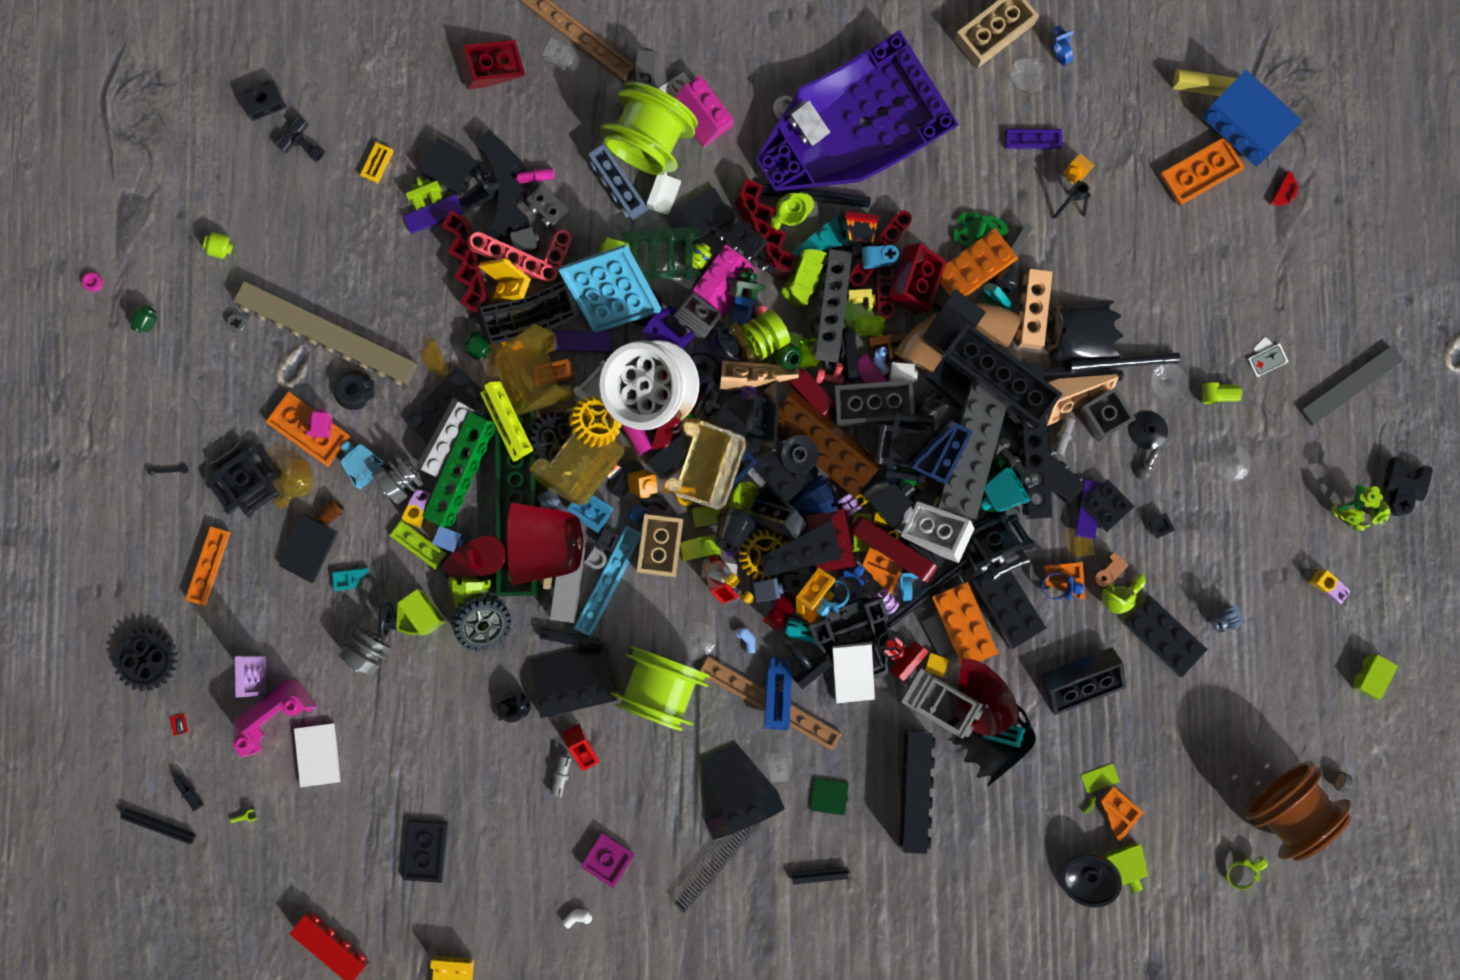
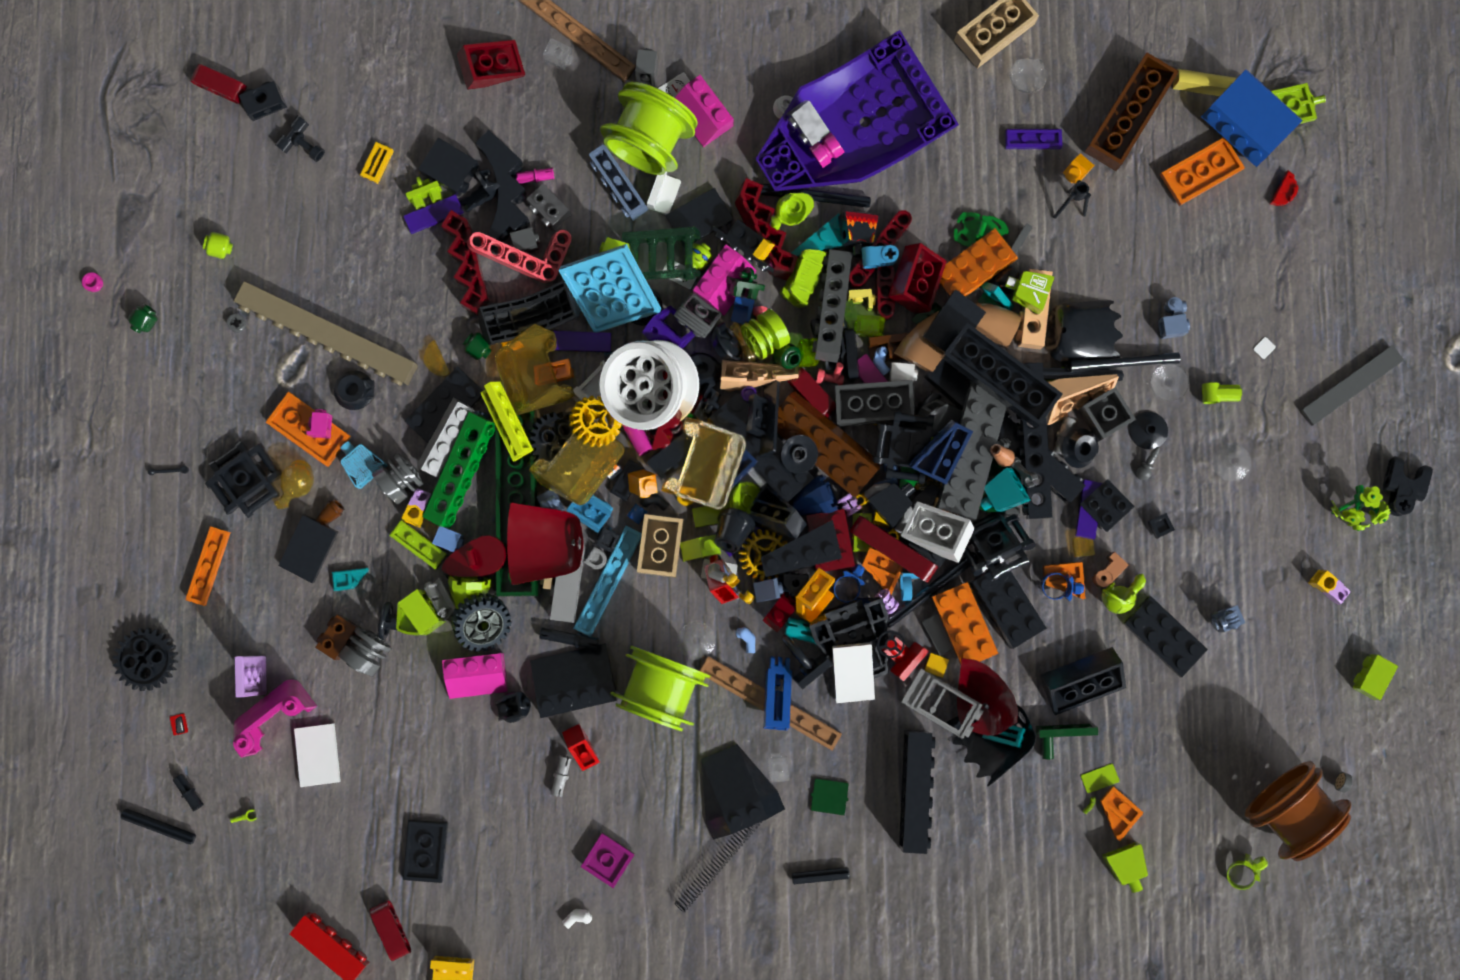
(217, 83): none -> dark red beam
(336, 636): none -> reddish brown brick
(390, 930): none -> dark red beam
(442, 601): none -> light grey hinge
(475, 675): none -> dark pink slope
(512, 281): yellow bracket -> none
(763, 249): none -> yellow tile
(823, 609): dark azure piece -> none
(826, 150): none -> dark pink wheel
(1002, 455): none -> nougat cone
(1031, 290): none -> lime torso
(1047, 733): none -> dark green piece
(1061, 45): blue piece -> none
(1080, 447): none -> black piece
(1091, 889): black dish -> none
(1131, 111): none -> reddish brown brick
(1176, 324): none -> sand blue brick
(1268, 360): sticker -> none
(1300, 101): none -> lime plate

